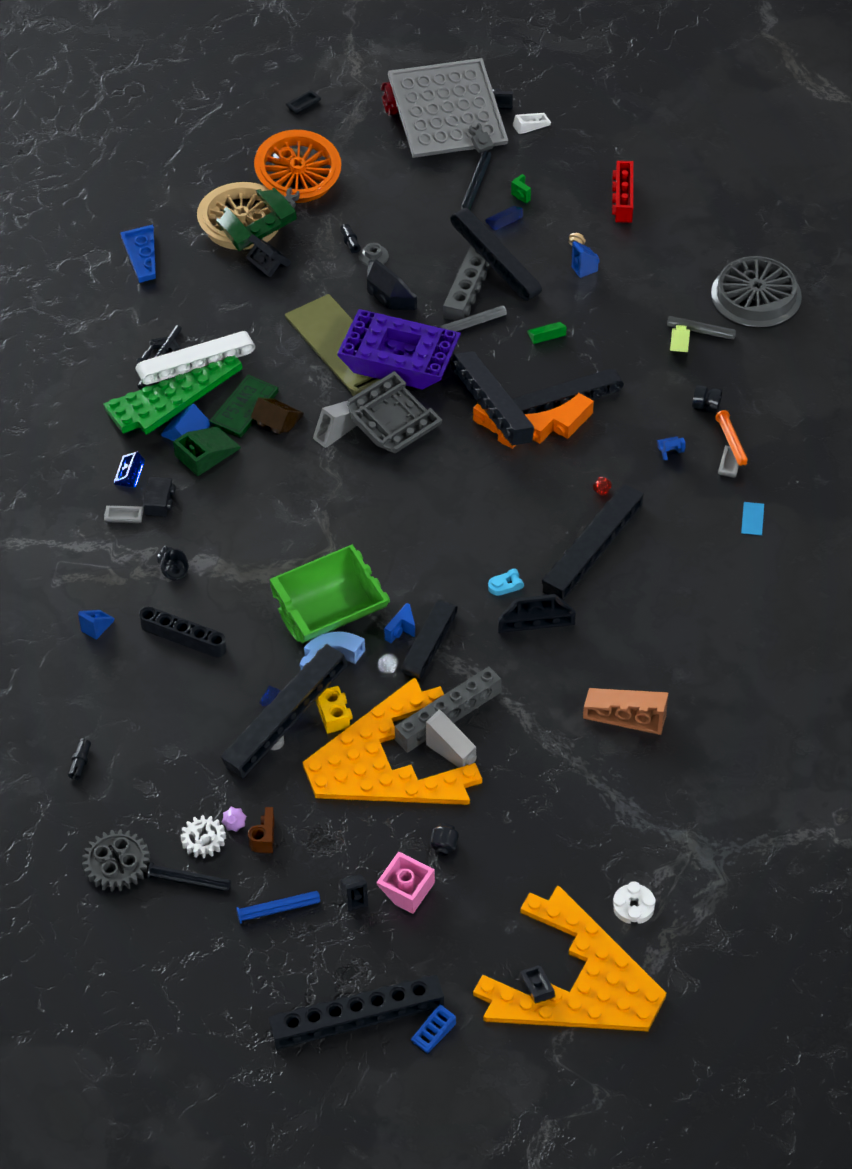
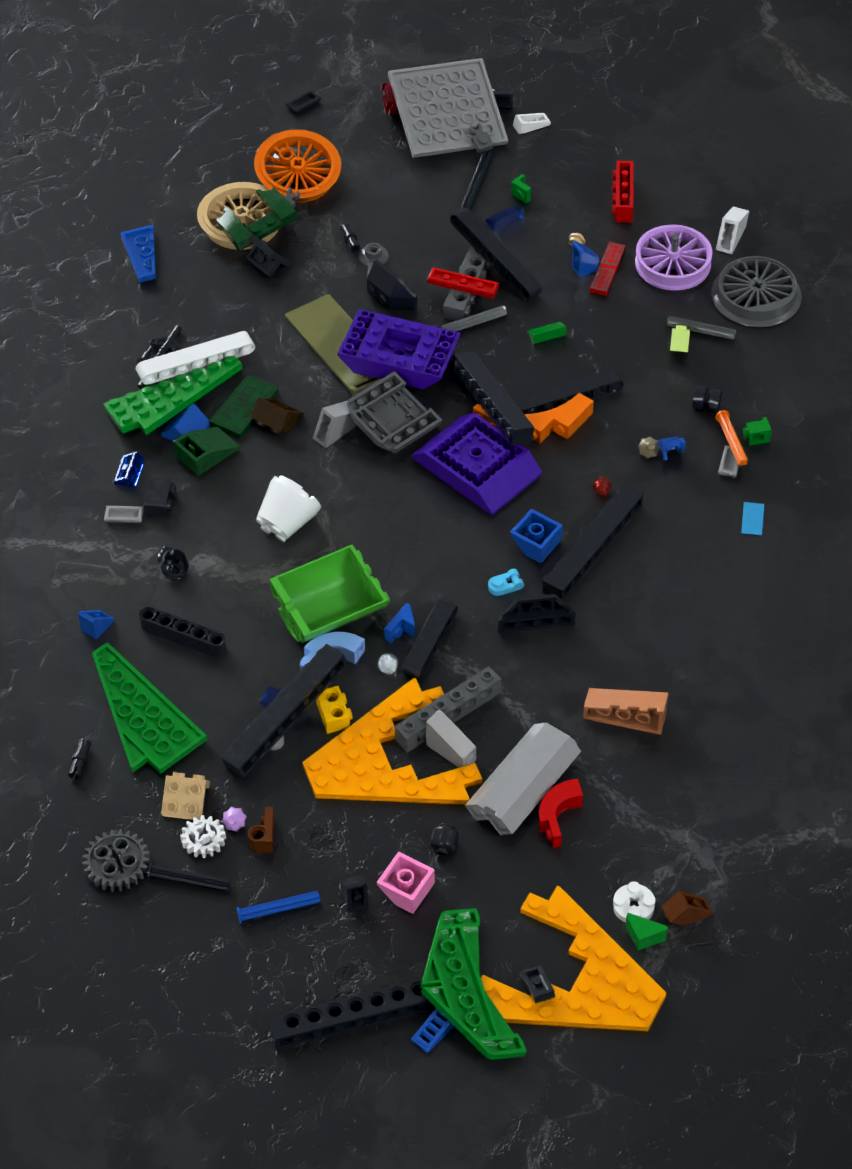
(145, 719): none -> green wing
(184, 796): none -> tan bracket
(286, 508): none -> white cone
(456, 990): none -> green wing
(463, 283): none -> red tile
(484, 479): none -> dark purple slope
(523, 778): none -> light grey panel
(537, 535): none -> blue slope
(556, 800): none -> red arch
(607, 268): none -> red tile
(644, 931): none -> green slope
(648, 447): none -> dark tan piece
(673, 257): none -> lavender wheel
(686, 908): none -> reddish brown slope
(731, 229): none -> white slope
(757, 432): none -> green brick

